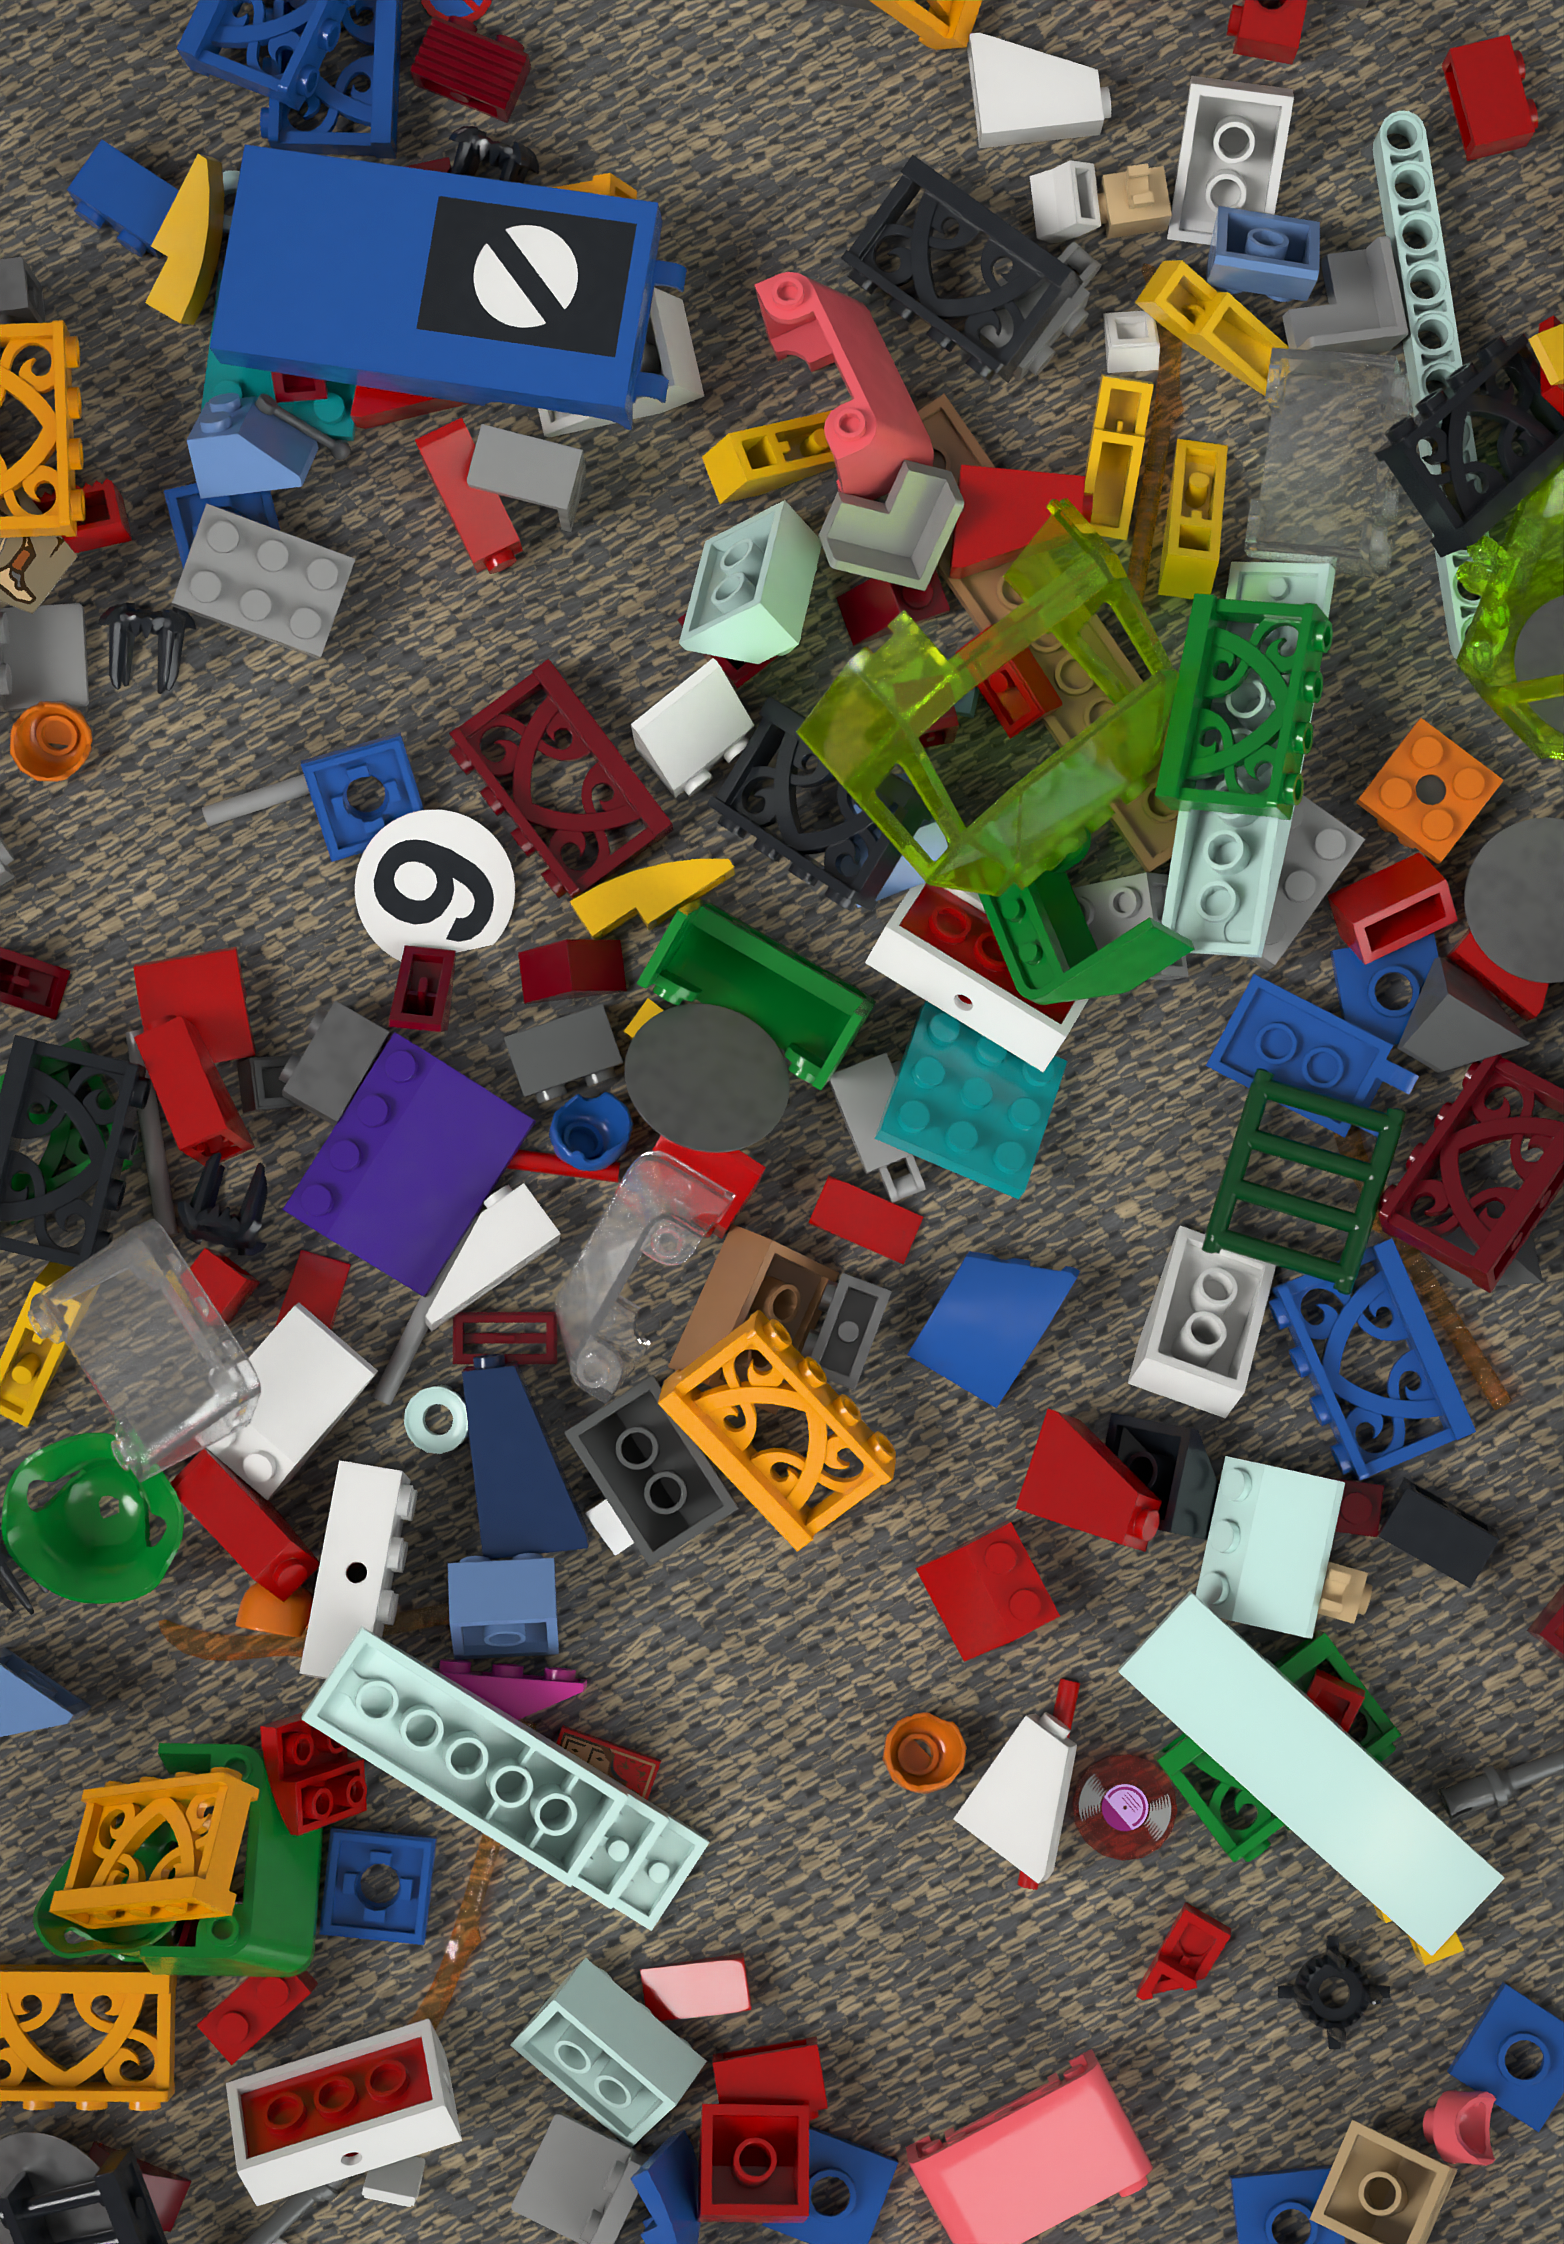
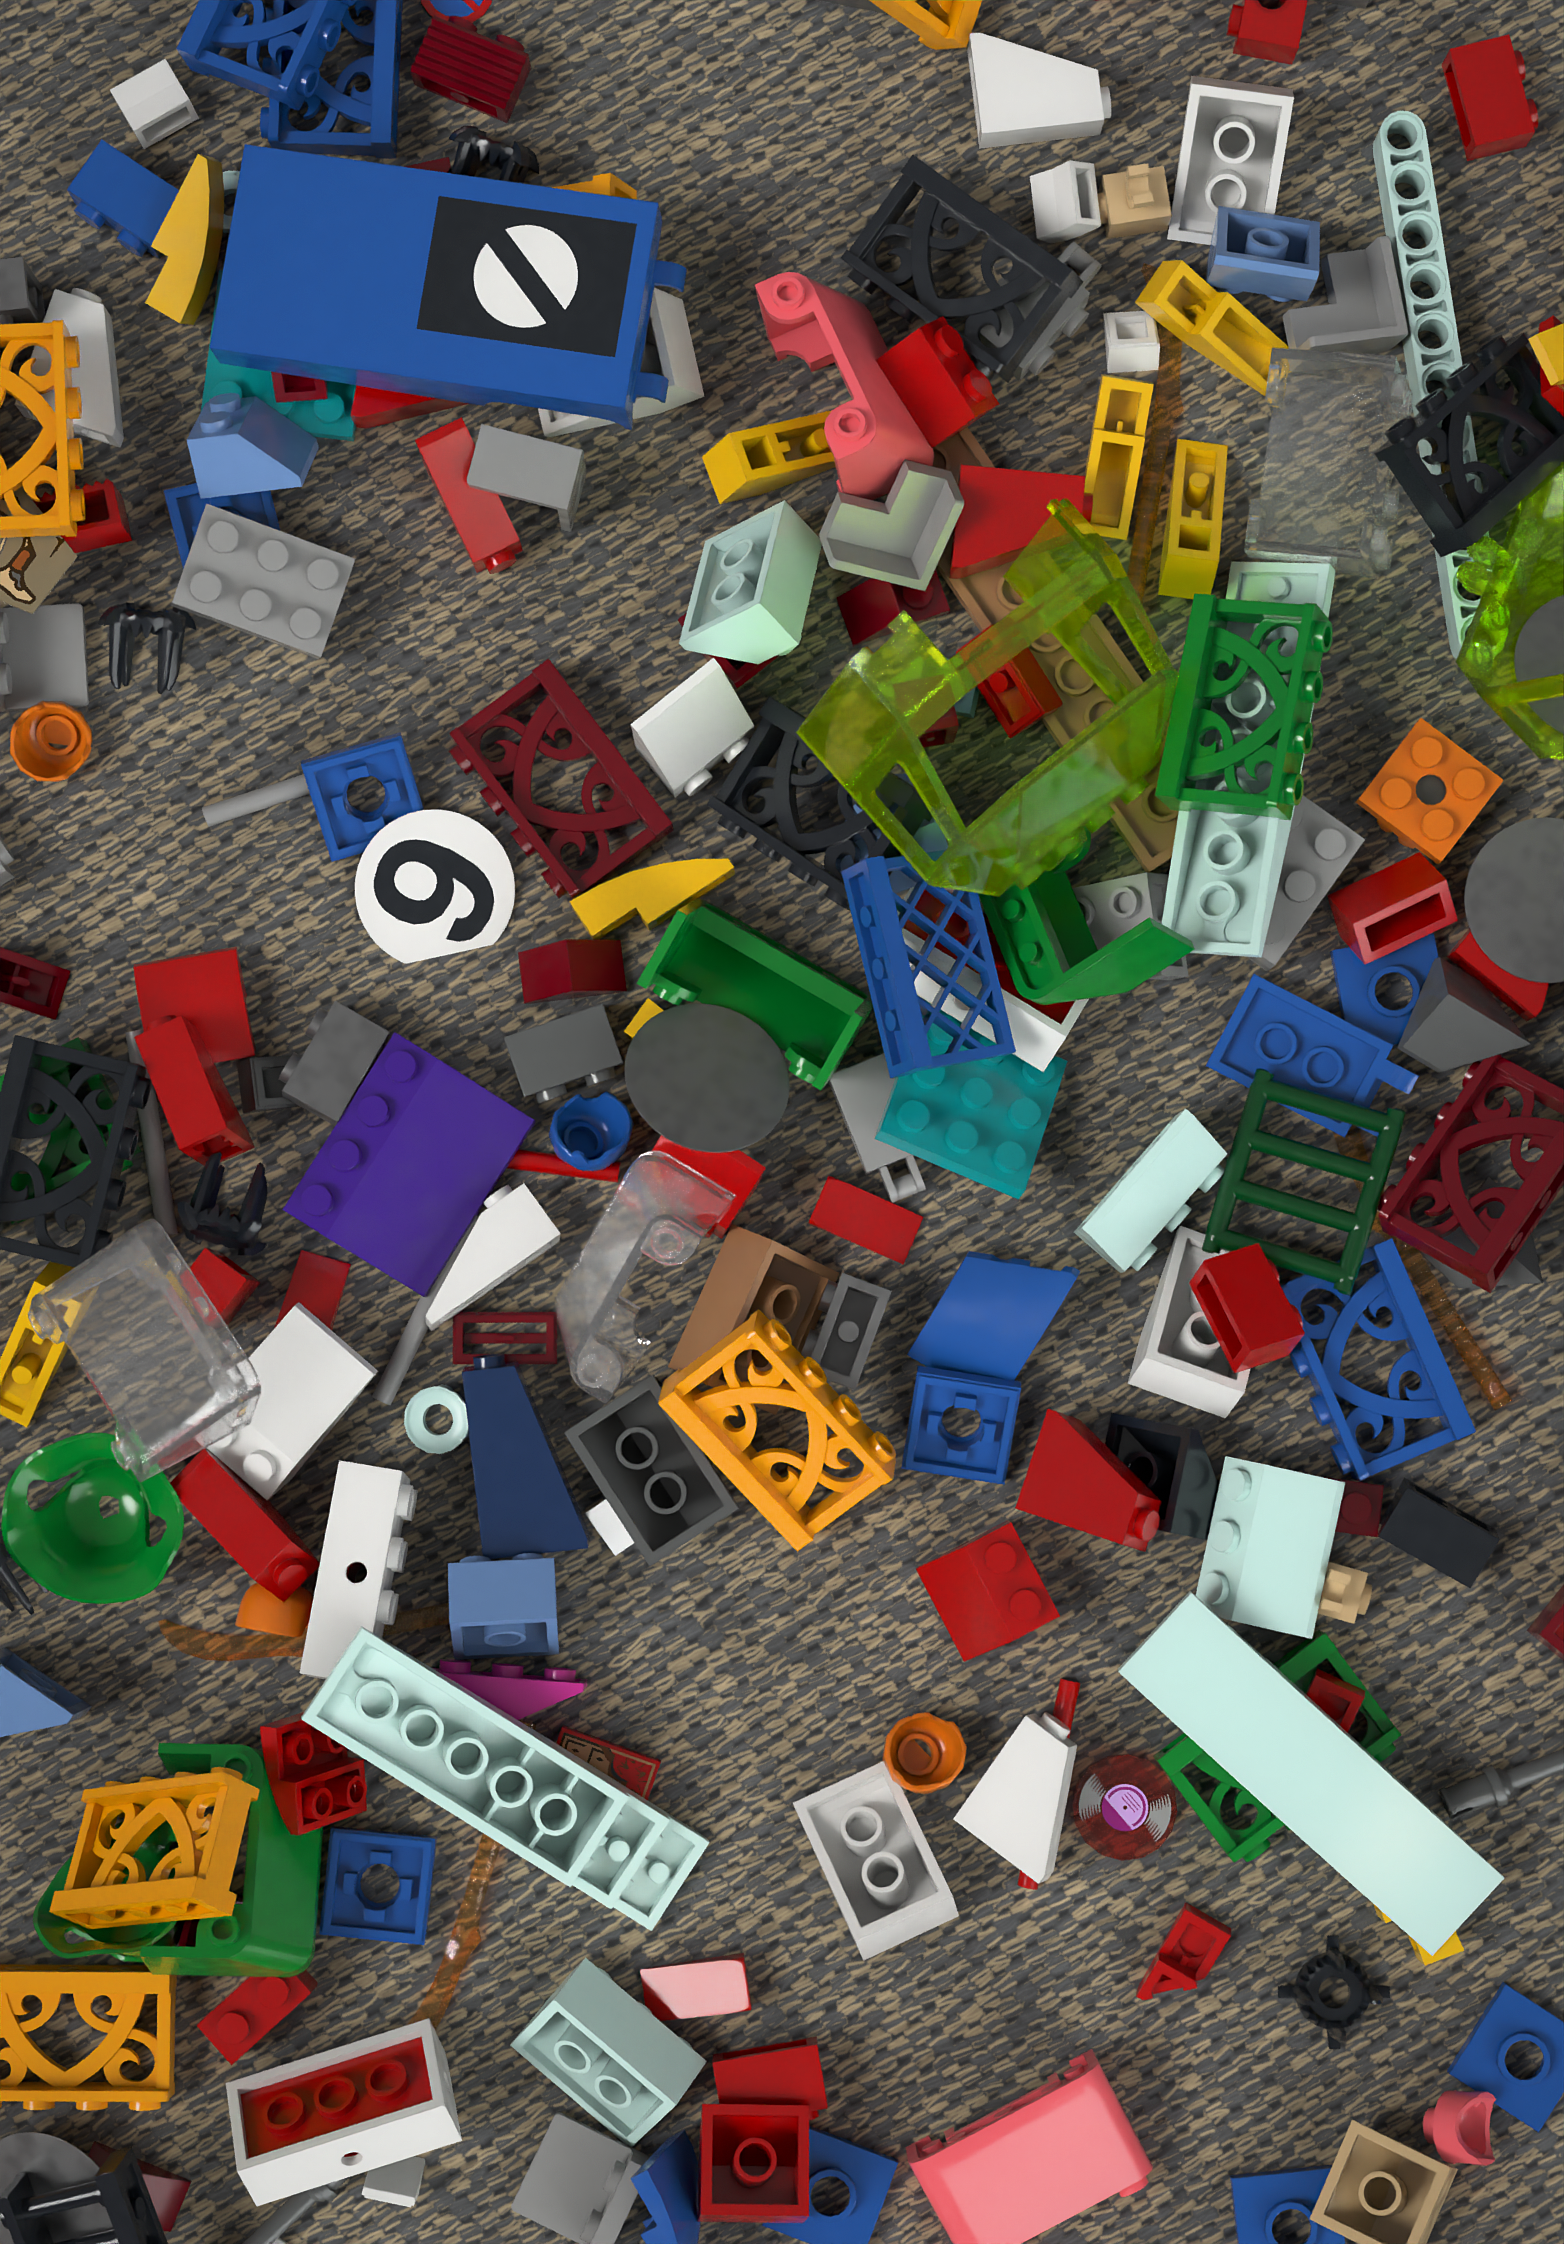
(97, 370): none -> white slope
(154, 104): none -> white piece
(339, 449): dark grey hinge -> none
(424, 989): dark red slope -> none
(876, 1860): none -> white slope
(892, 979): none -> blue fence
(937, 381): none -> red brick
(974, 1457): none -> blue piece
(1153, 1193): none -> light aqua slope
(1247, 1307): none -> red brick

